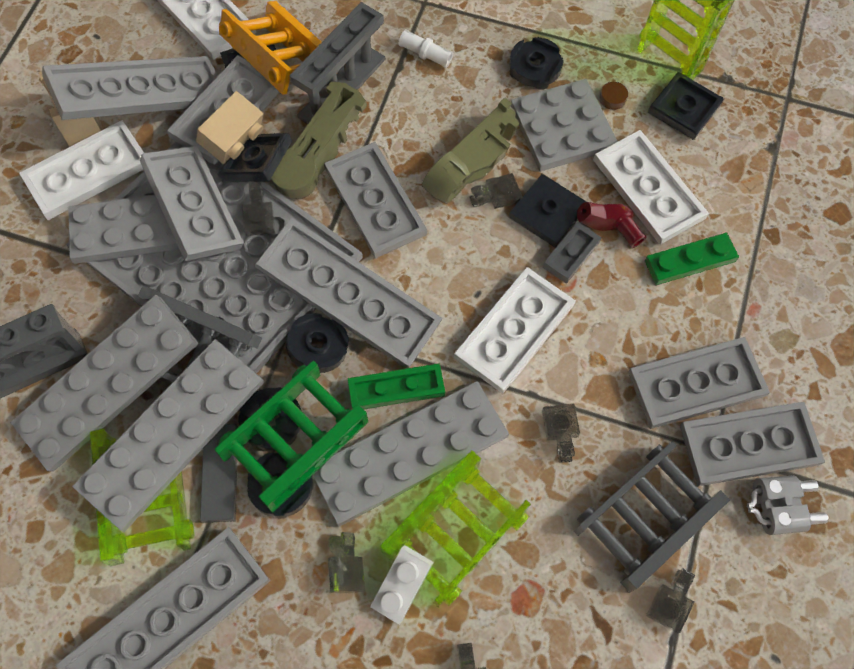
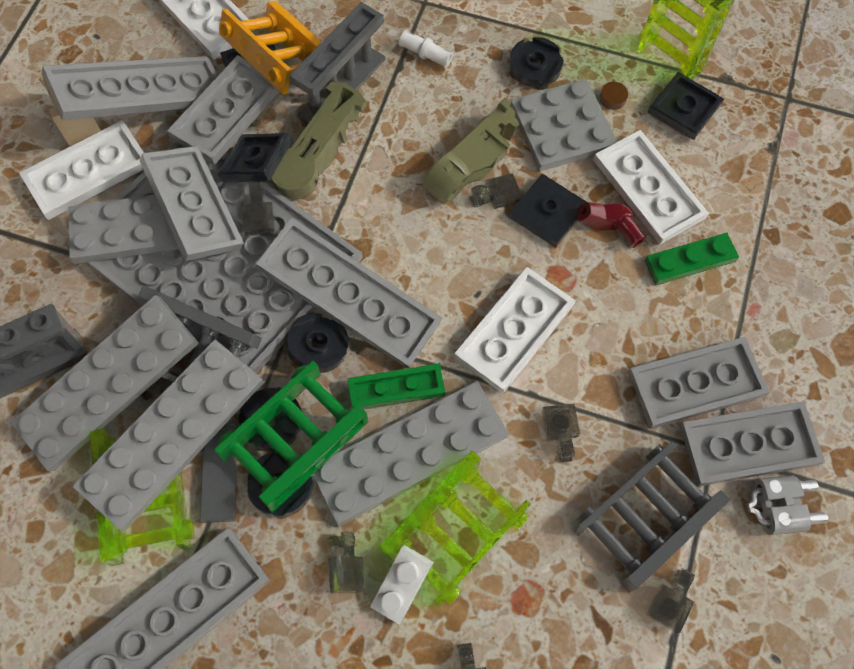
(230, 128): tan brick -> none
(375, 199): light grey plate -> none
(572, 252): dark grey plate -> none

